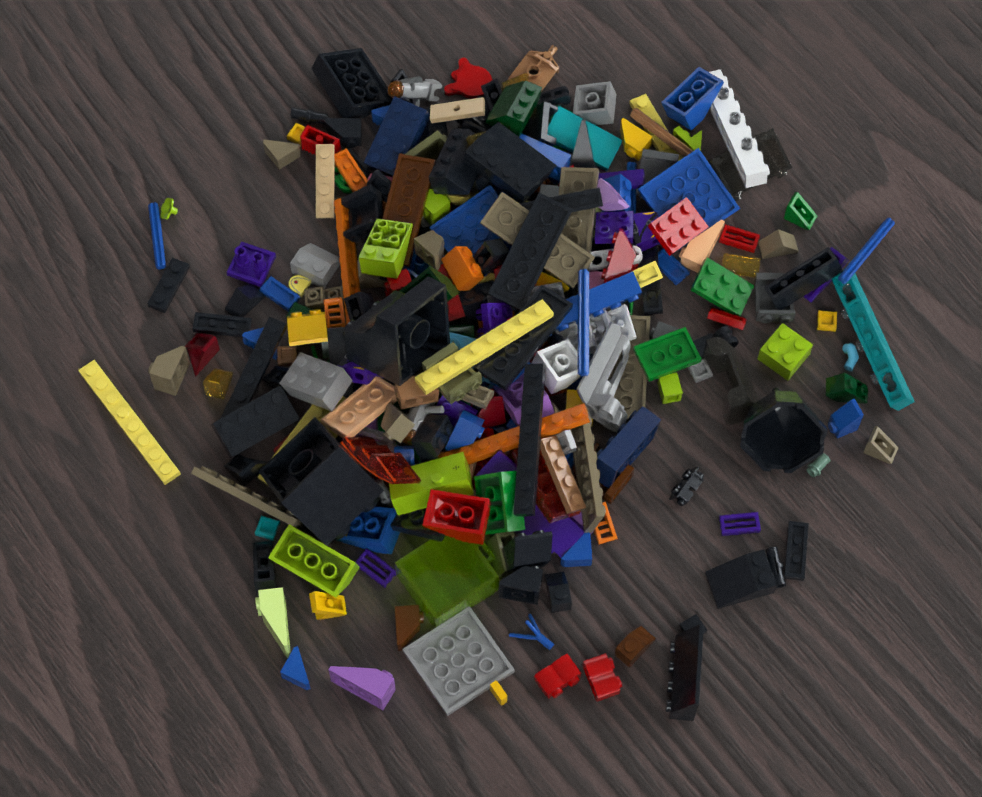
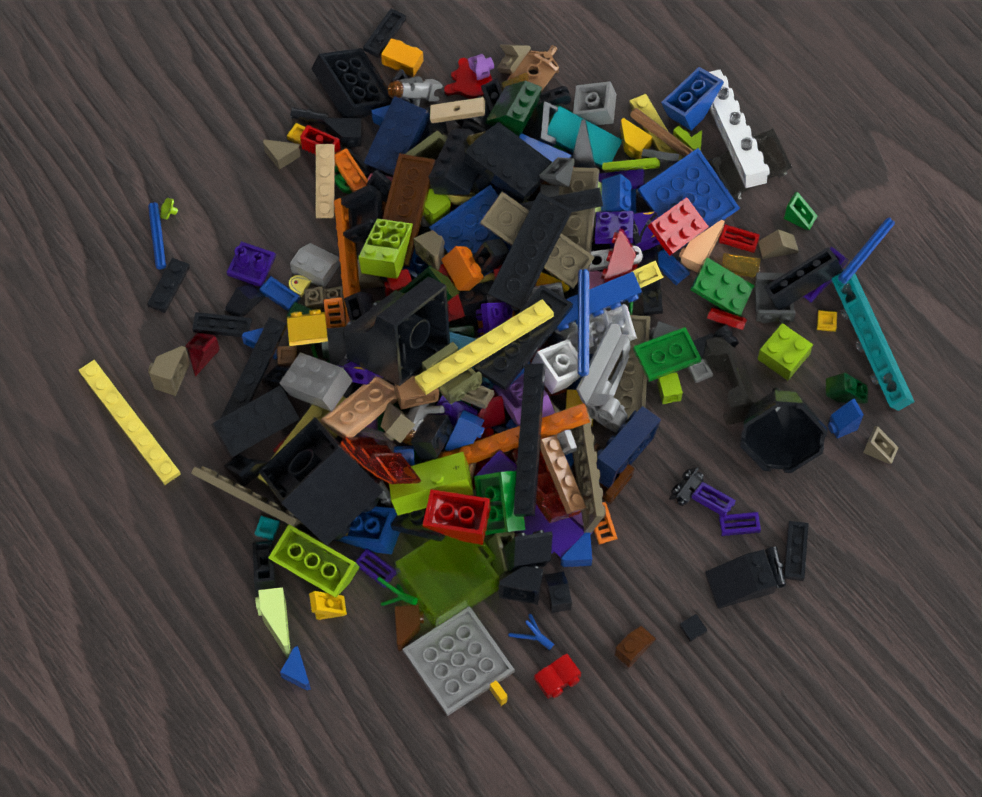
(217, 383): clear yellow slope -> none
(366, 683): medium lavender slope -> none
(384, 32): none -> black plate
(399, 591): none -> green plant
(402, 56): none -> light orange brick
(481, 66): none -> medium lavender piece
(513, 57): none -> dark tan slope
(559, 172): none -> dark grey slope
(601, 677): red brick -> none
(610, 197): lavender slope -> none
(647, 163): none -> lime tile
(685, 674): black slope -> none
(711, 501): none -> dark purple tile
(815, 467): sand green pin -> none
(851, 351): medium azure arm -> none

